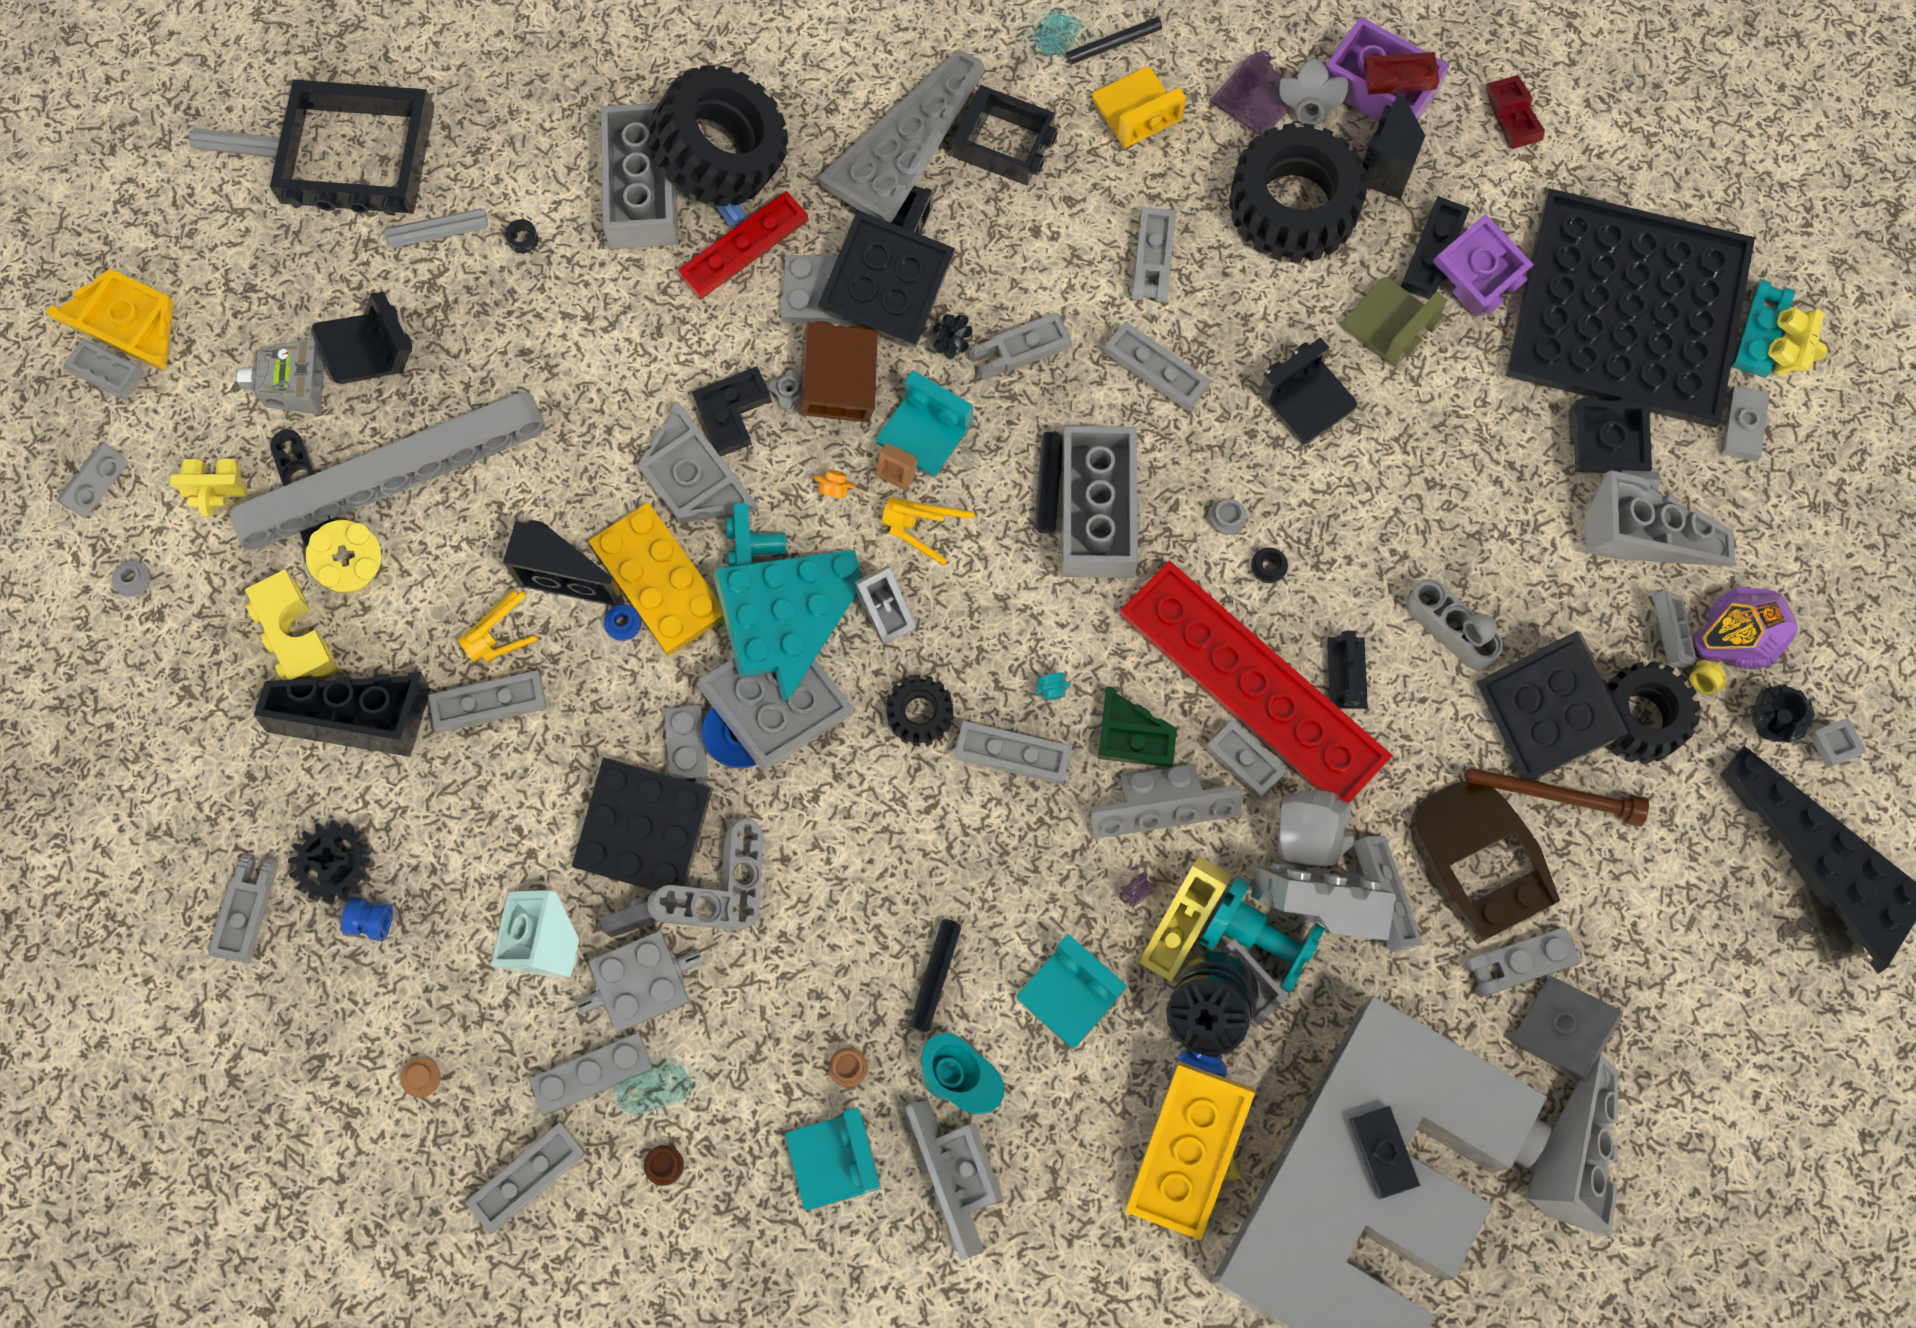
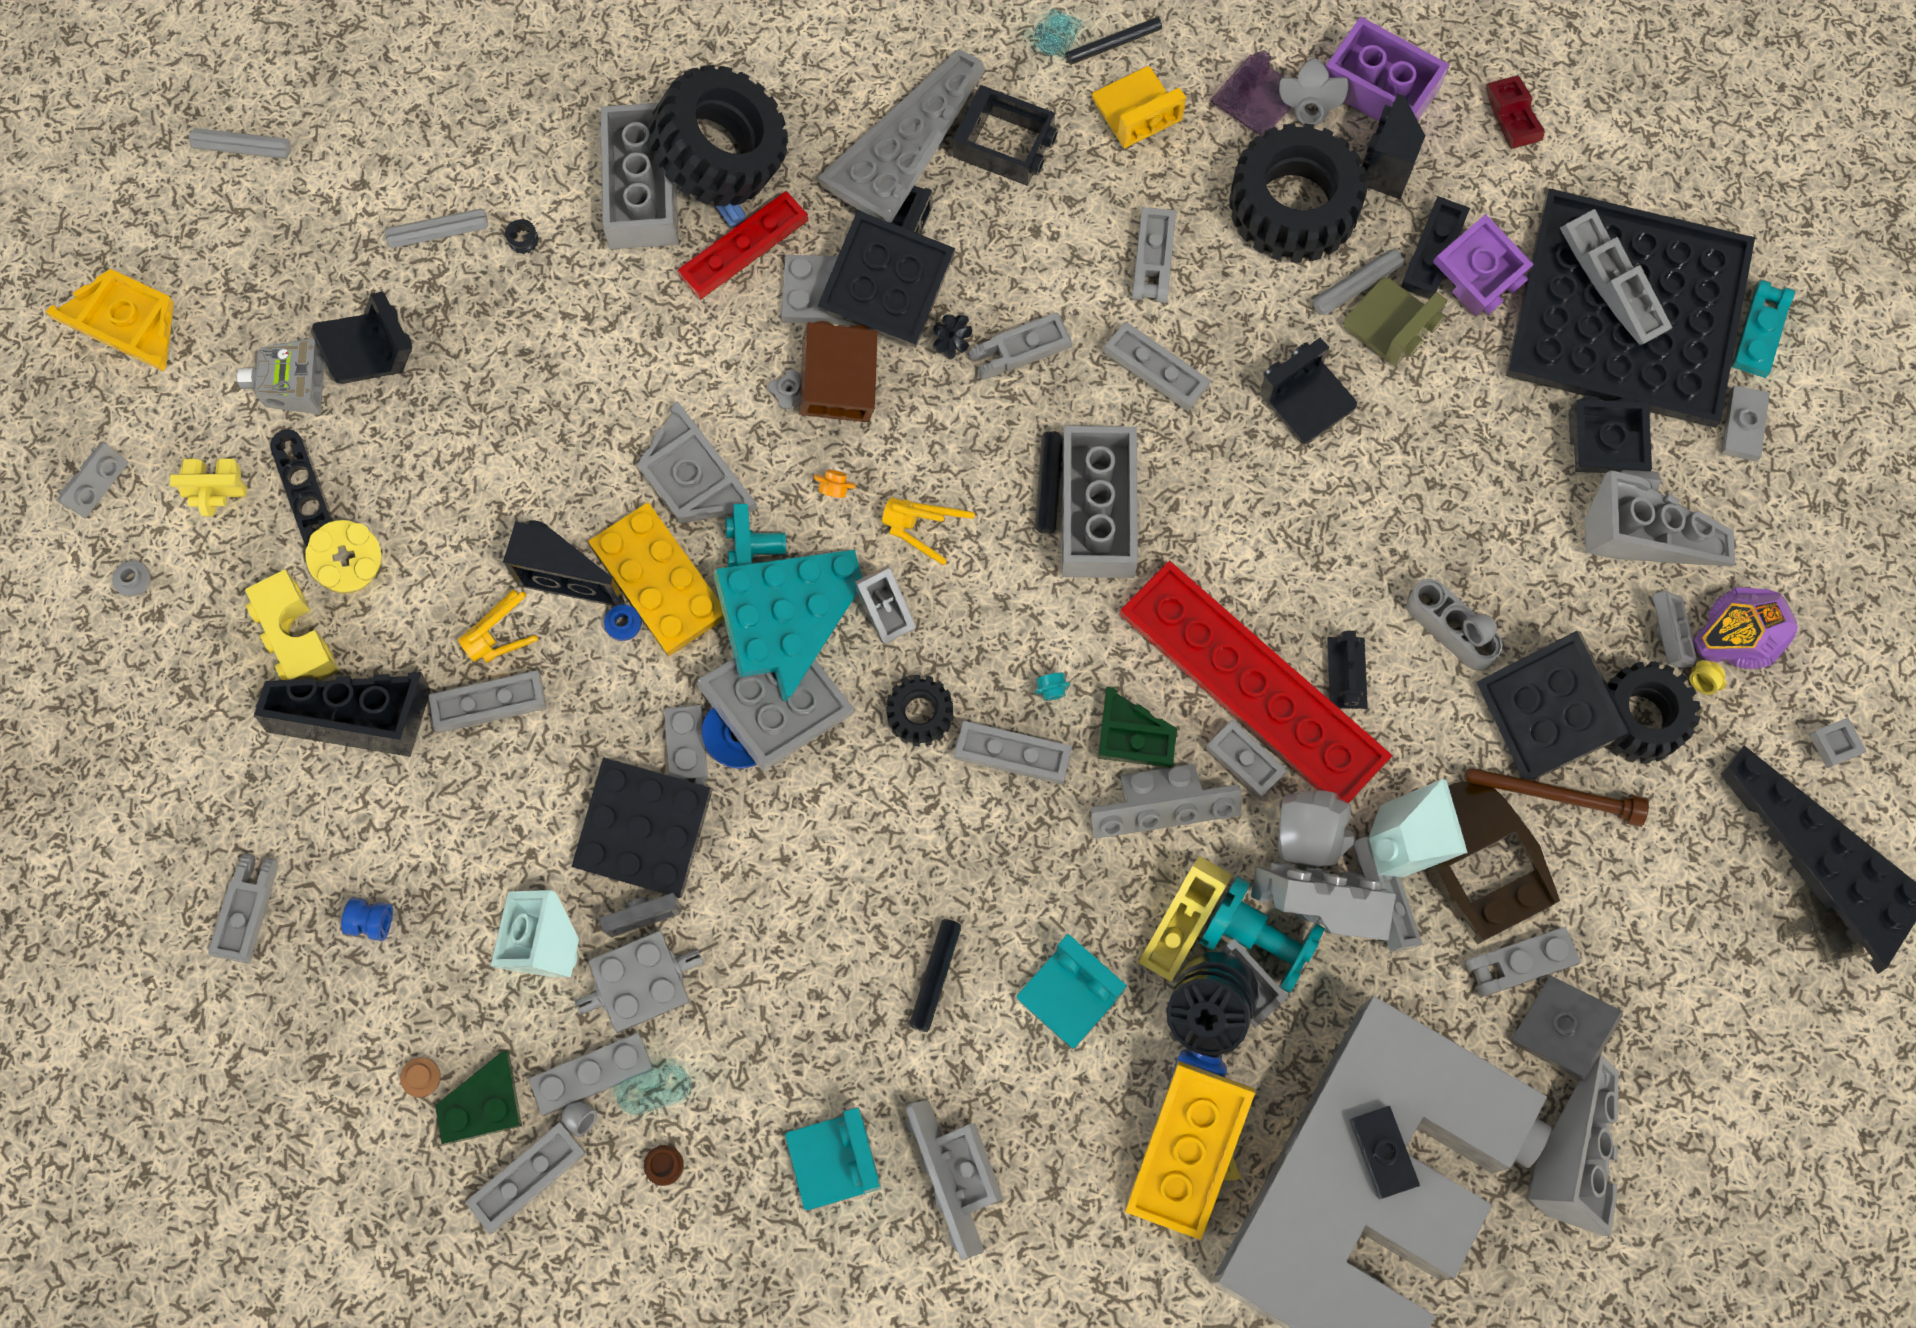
(104, 369): light grey plate -> none
(322, 848): black gear -> none
(353, 99): black window -> none
(386, 471): light grey beam -> none
(481, 1104): none -> dark green wing
(579, 1118): none -> light grey hinge
(724, 402): black plate -> none
(724, 900): light grey beam -> none
(848, 1067): medium nougat plate -> none
(896, 466): medium nougat plate -> none
(928, 423): teal bracket -> none
(960, 1075): teal piece -> none
(1138, 890): clear purple bush -> none
(1228, 516): light grey plate -> none
(1269, 555): black plate -> none
(1358, 282): none -> light grey axle
(1401, 73): clear red plate -> none
(1416, 831): none -> light aqua slope
(1612, 274): none -> light grey slope
(1782, 714): black piece -> none
(1800, 343): light yellow hips -> none

